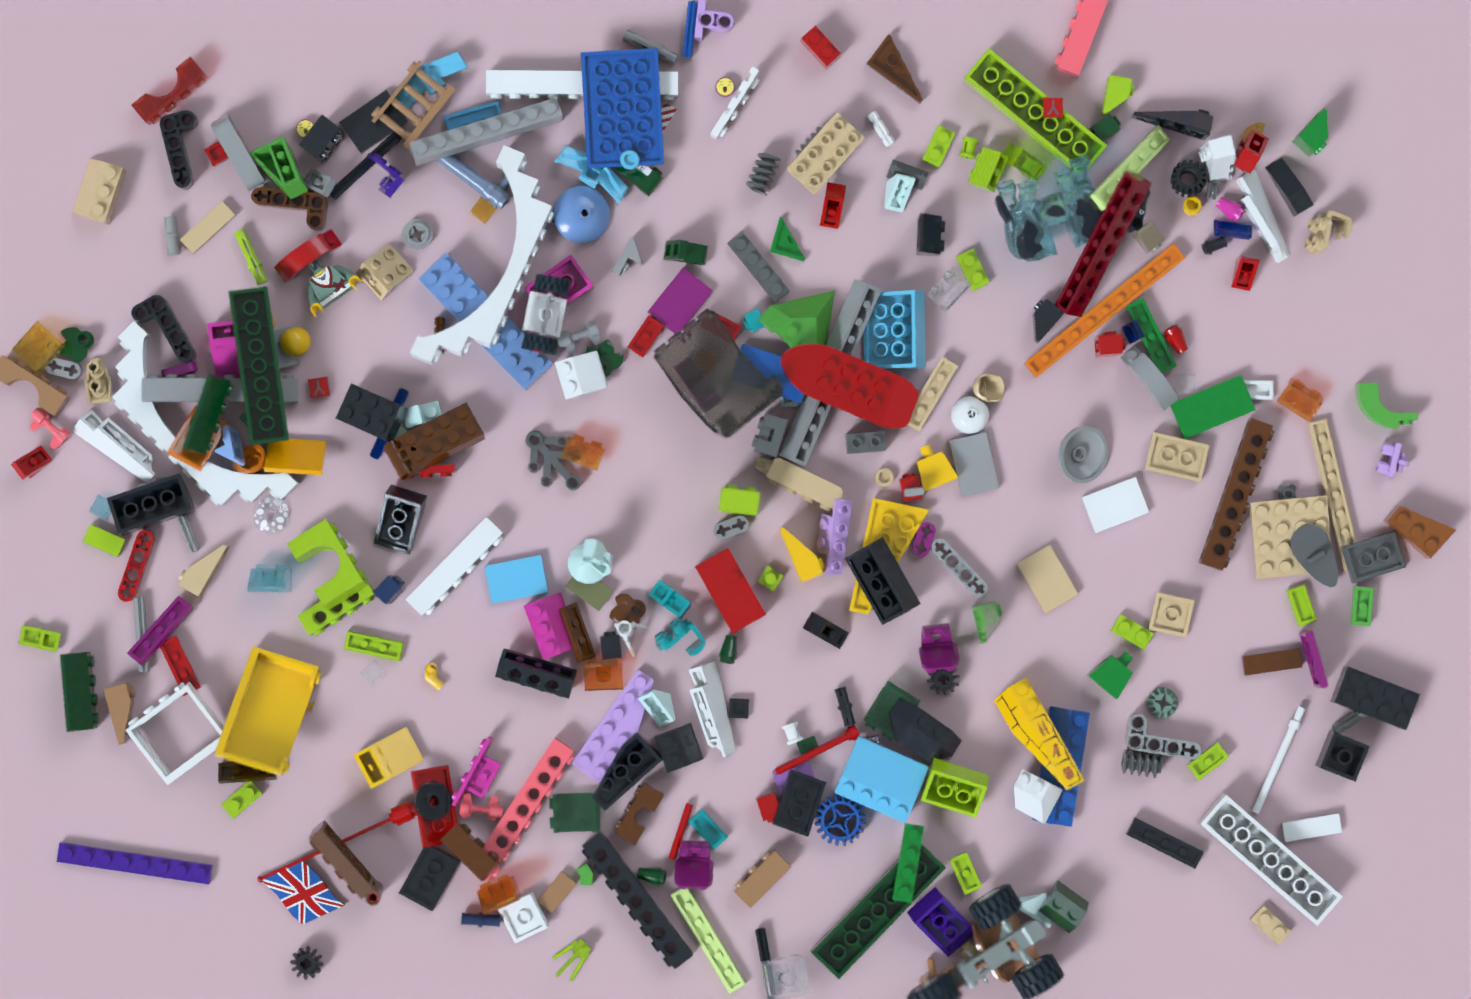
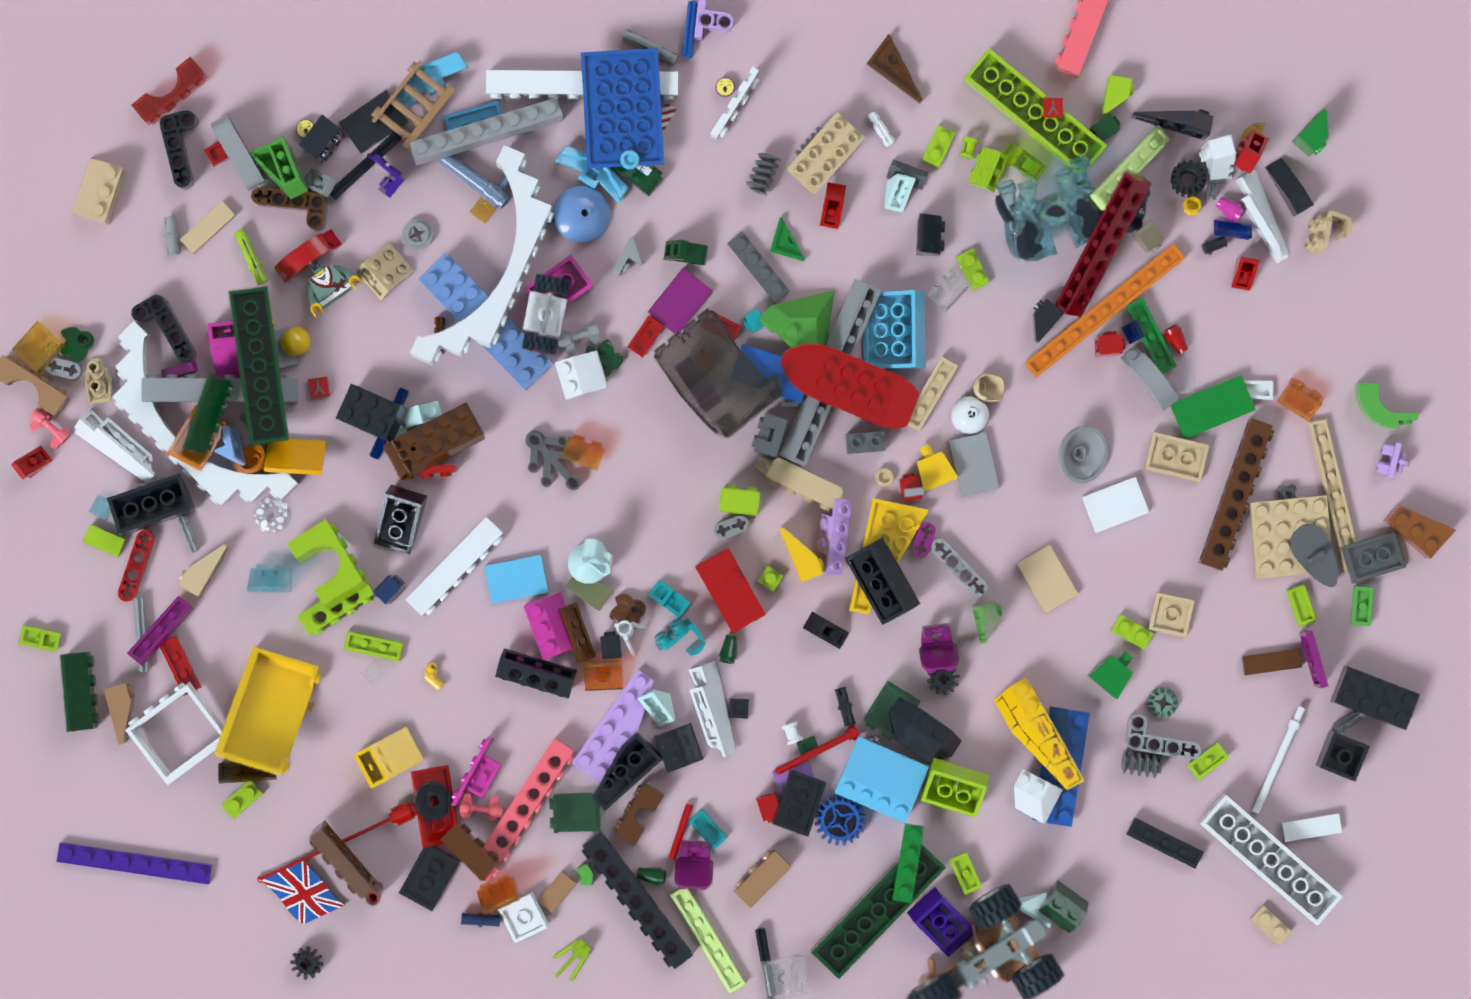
(820, 47): red brick -> none

